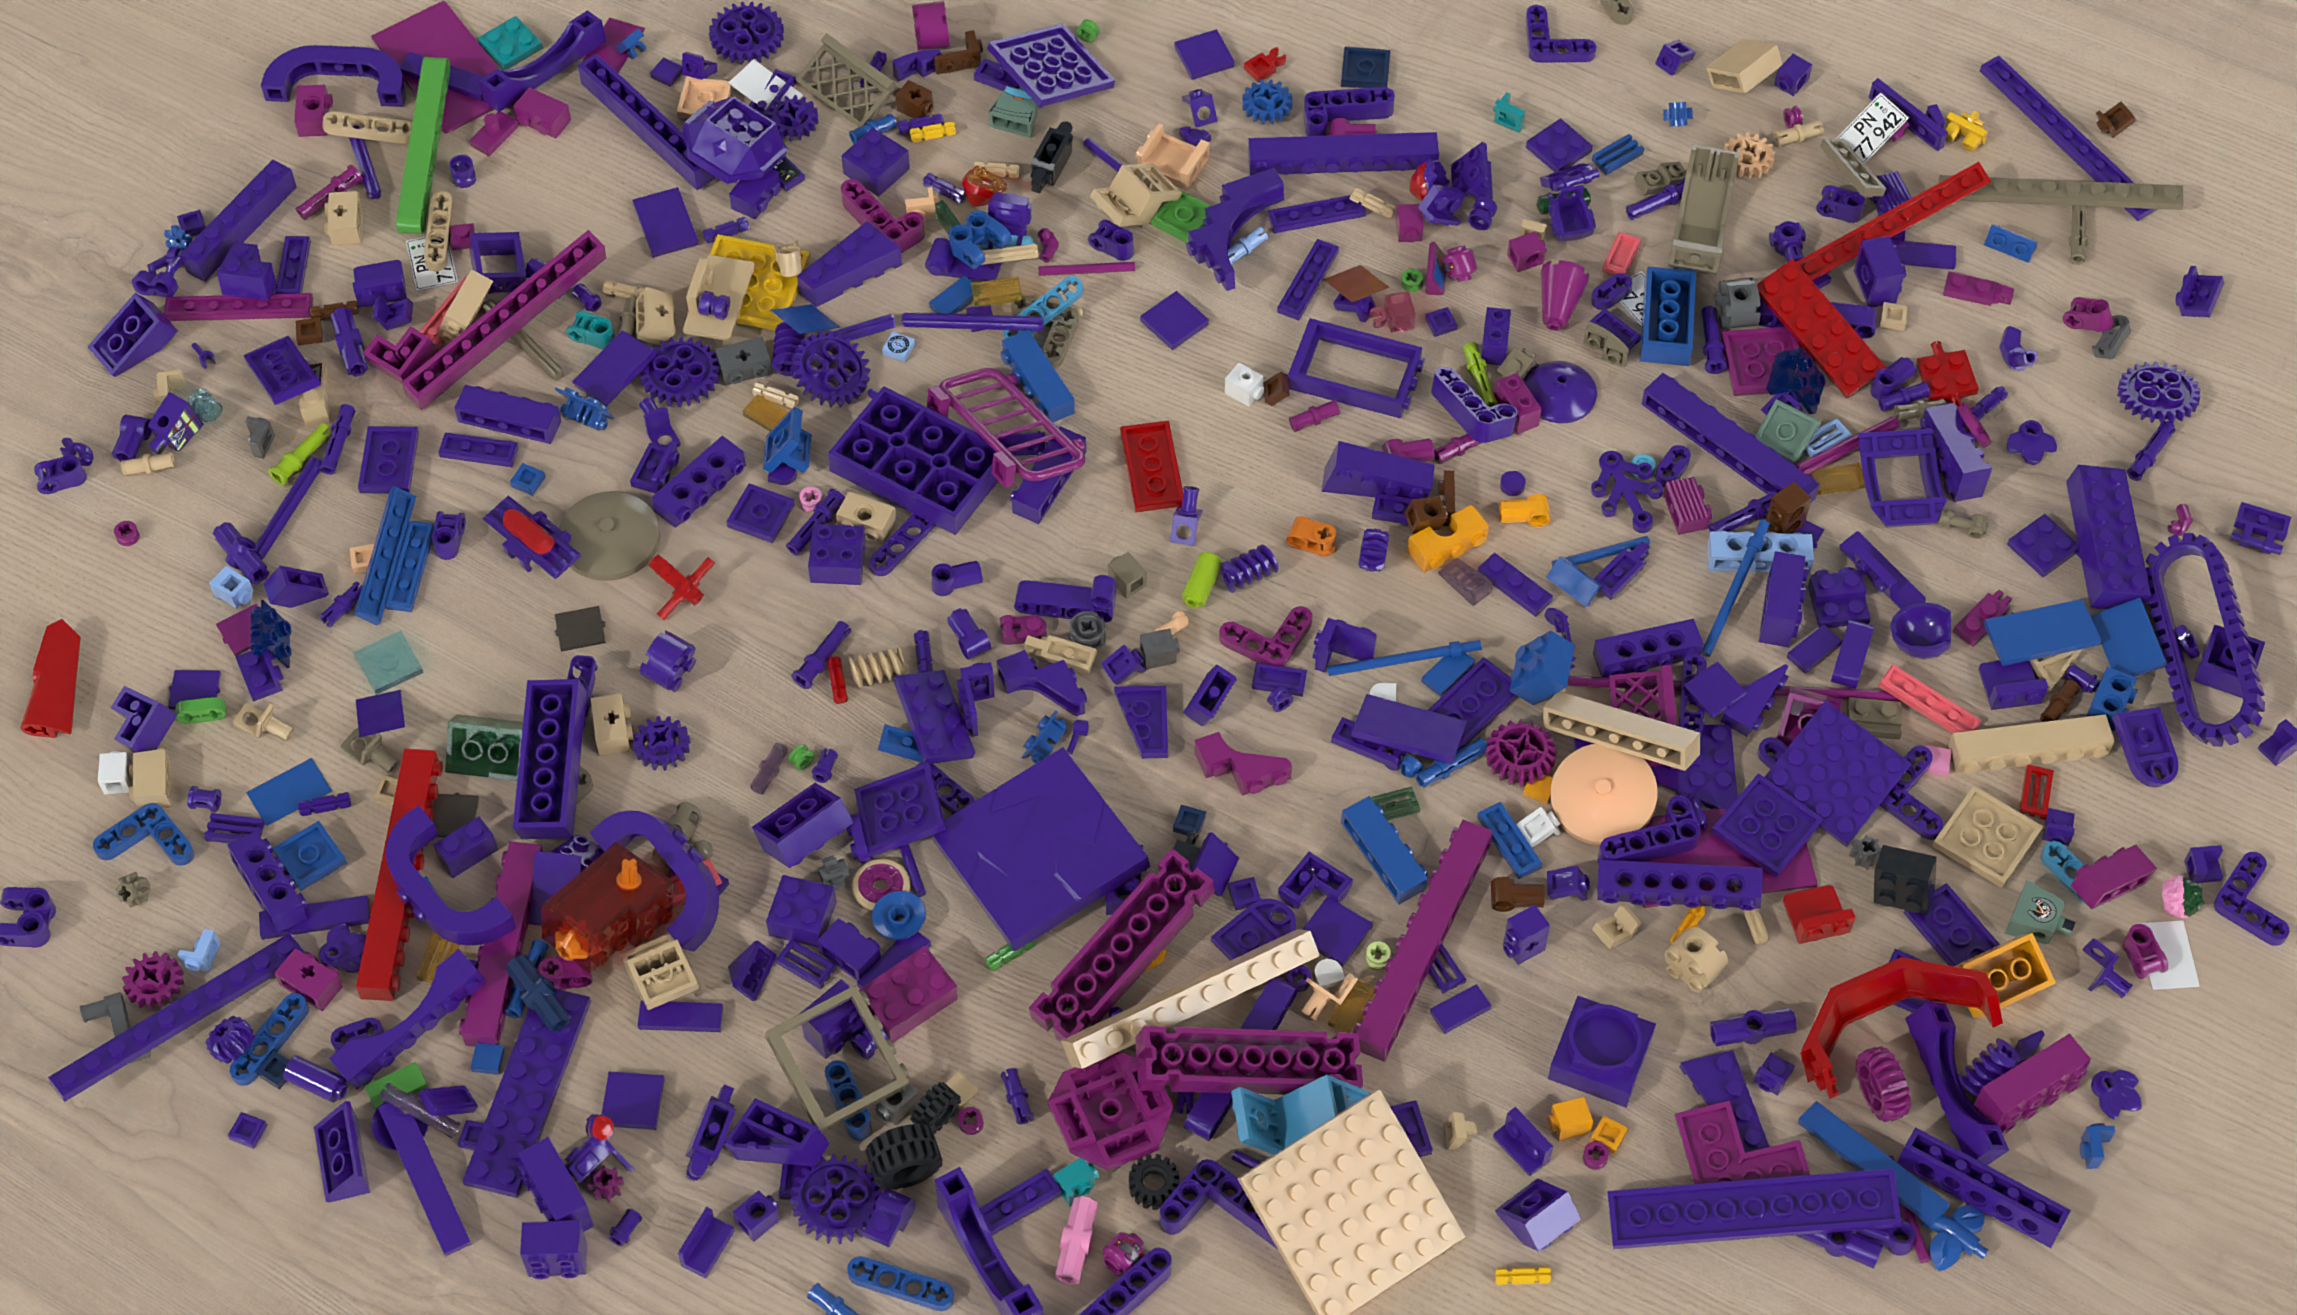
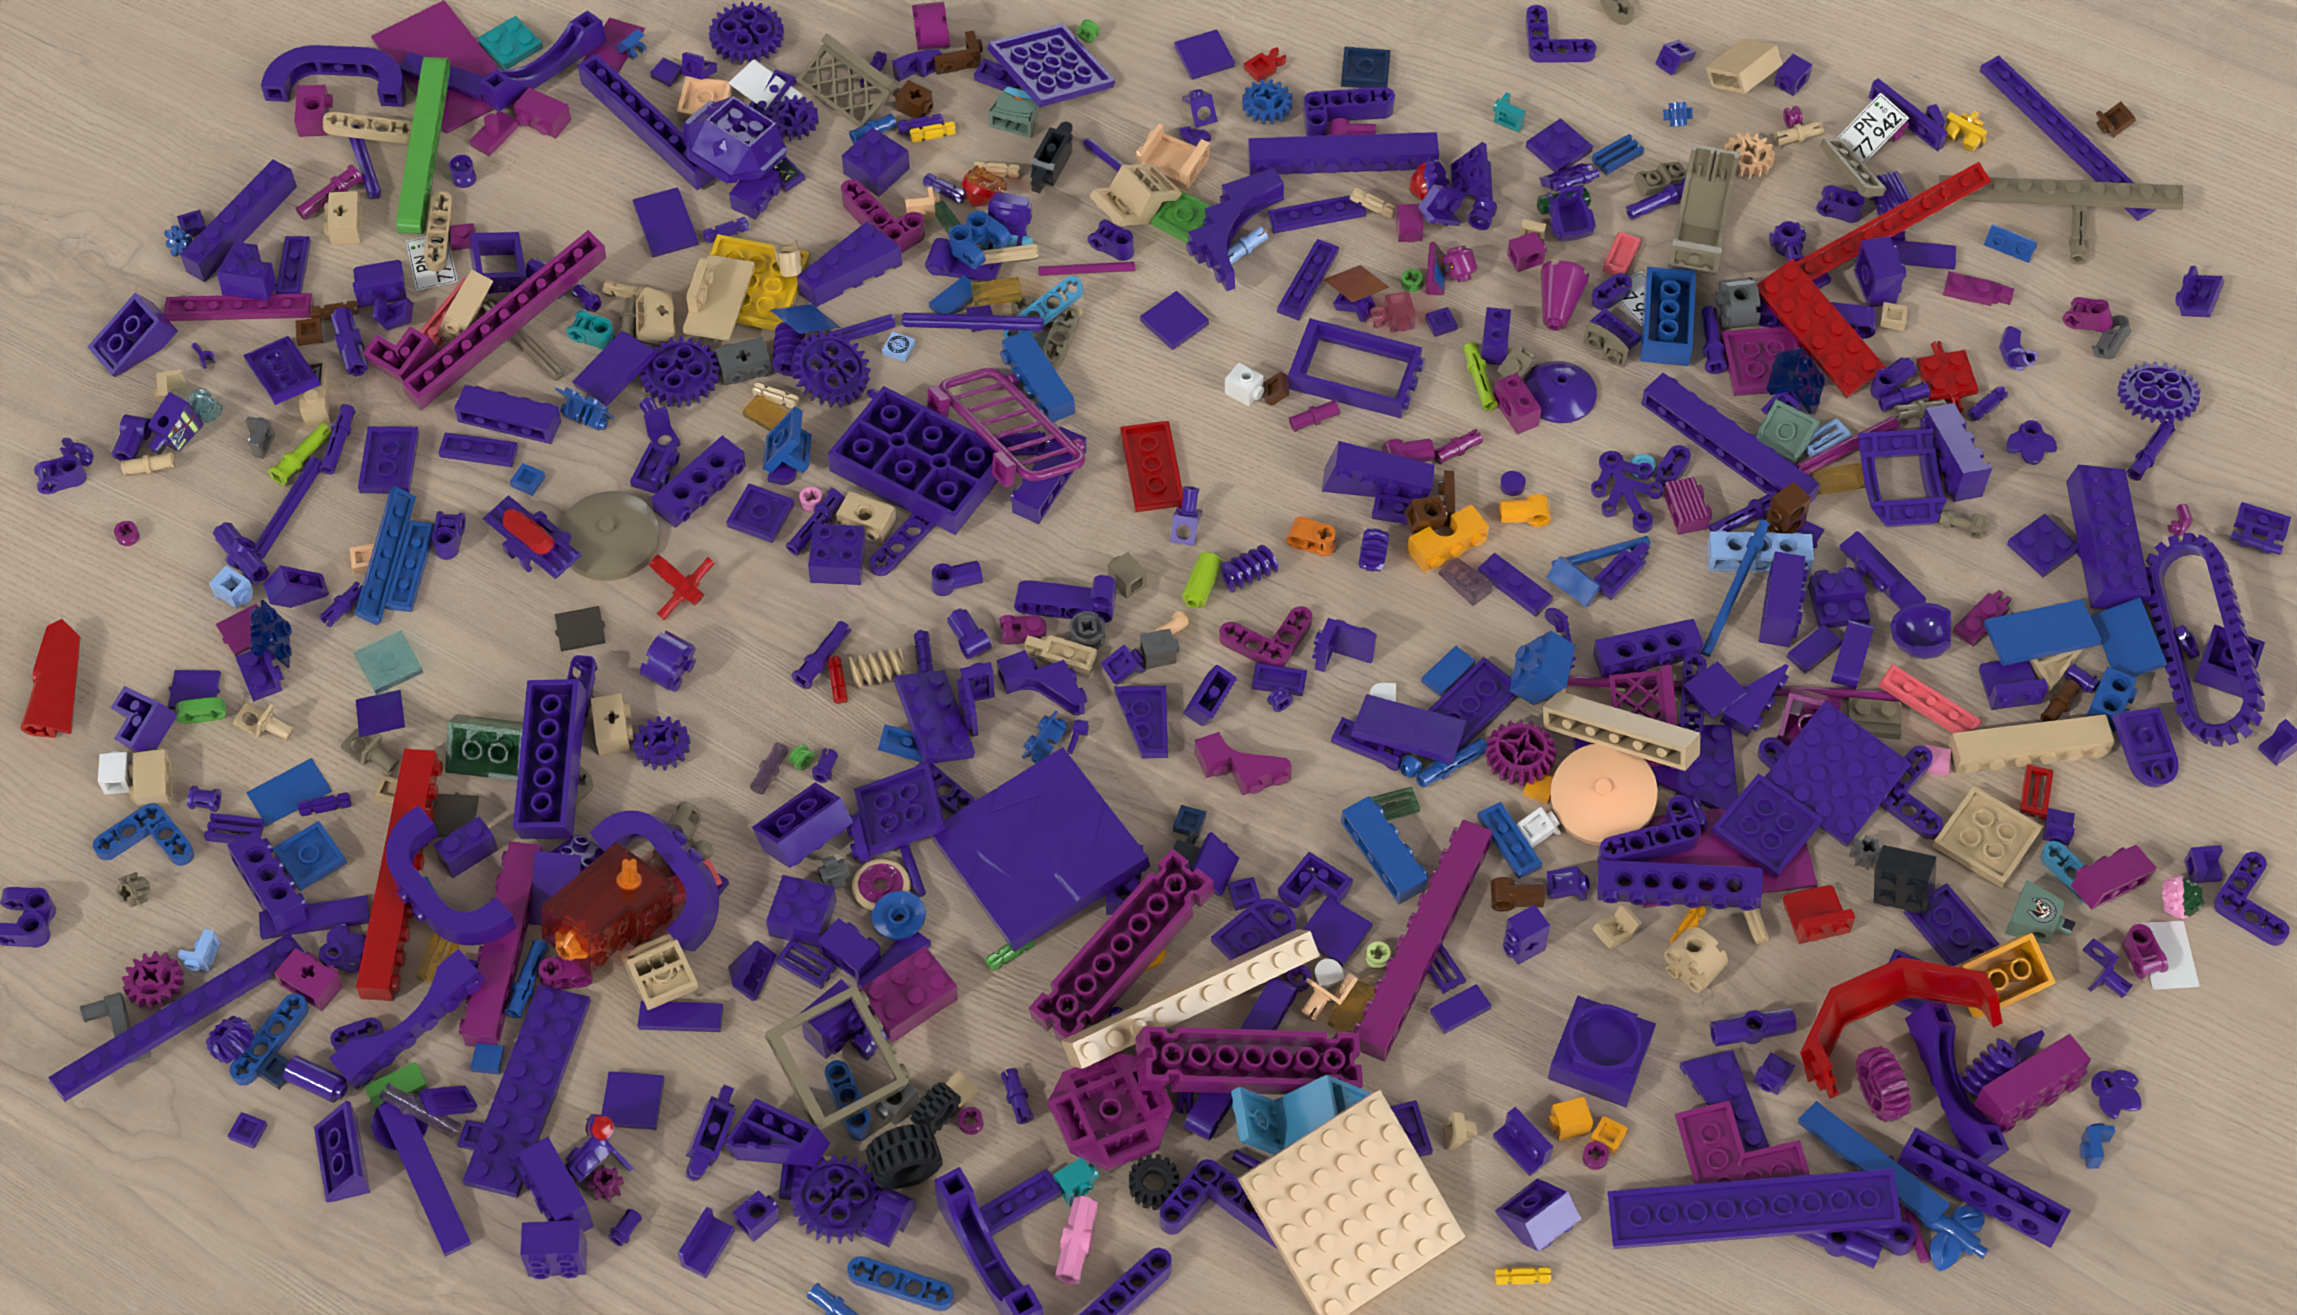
(162, 283): dark purple piece -> none
(538, 993): dark blue piece -> none
(714, 305): dark purple wheel -> none
(1049, 243): magenta arm -> none
(1123, 1252): magenta head -> none
(1454, 649): blue bar -> none
(1469, 410): dark purple beam -> none
(1974, 425): magenta tile -> none

